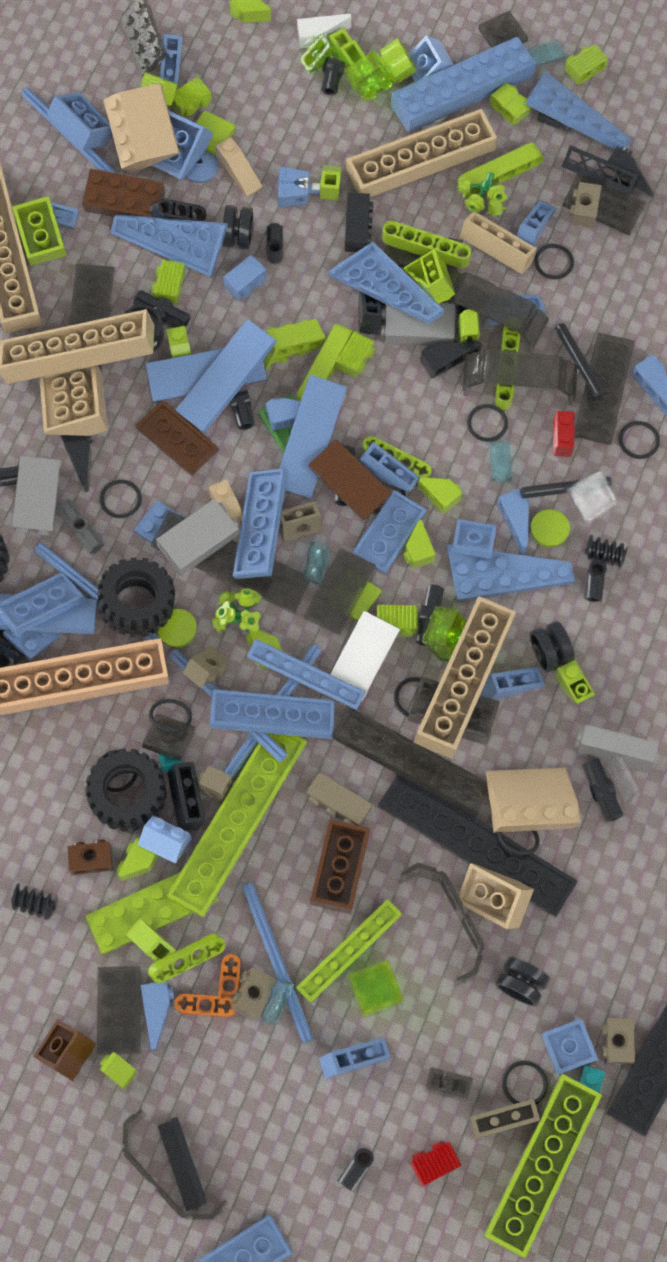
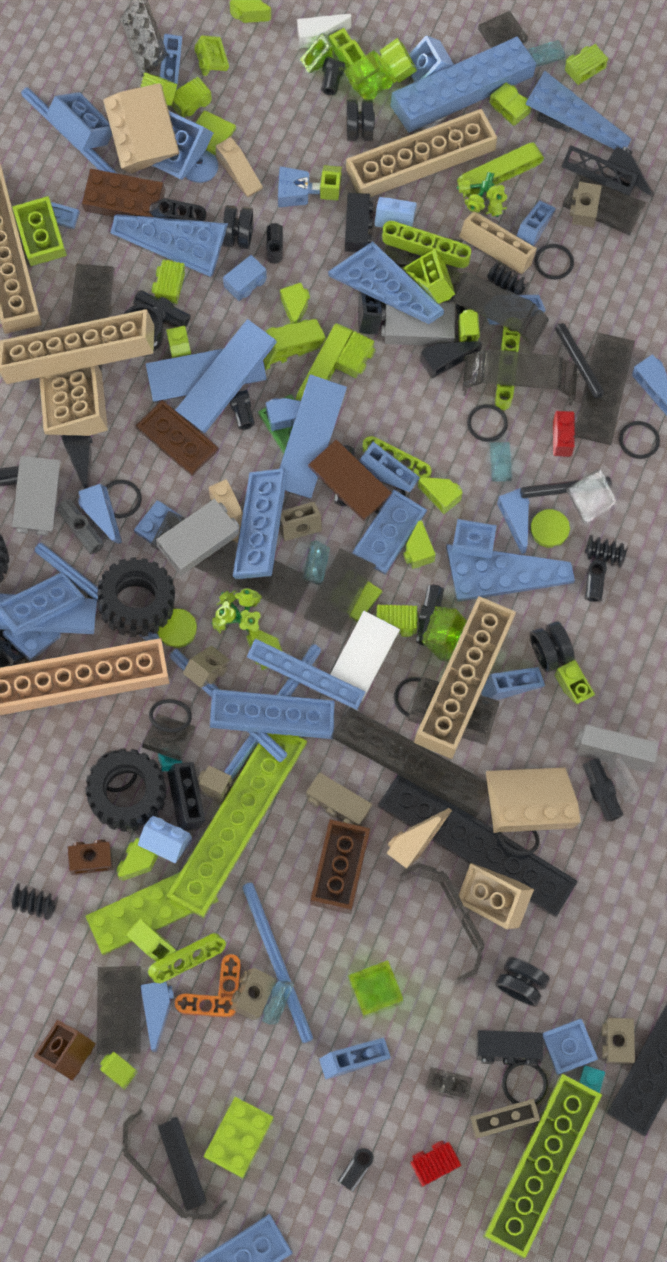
(97, 505): none -> medium blue slope
(211, 54): none -> lime bracket
(238, 1137): none -> lime brick
(295, 301): none -> lime slope
(349, 951): lime plate -> none
(360, 120): none -> black wheel
(395, 210): none -> light blue slope
(409, 846): none -> tan slope
(506, 280): none -> black piece
(509, 1047): none -> black brick

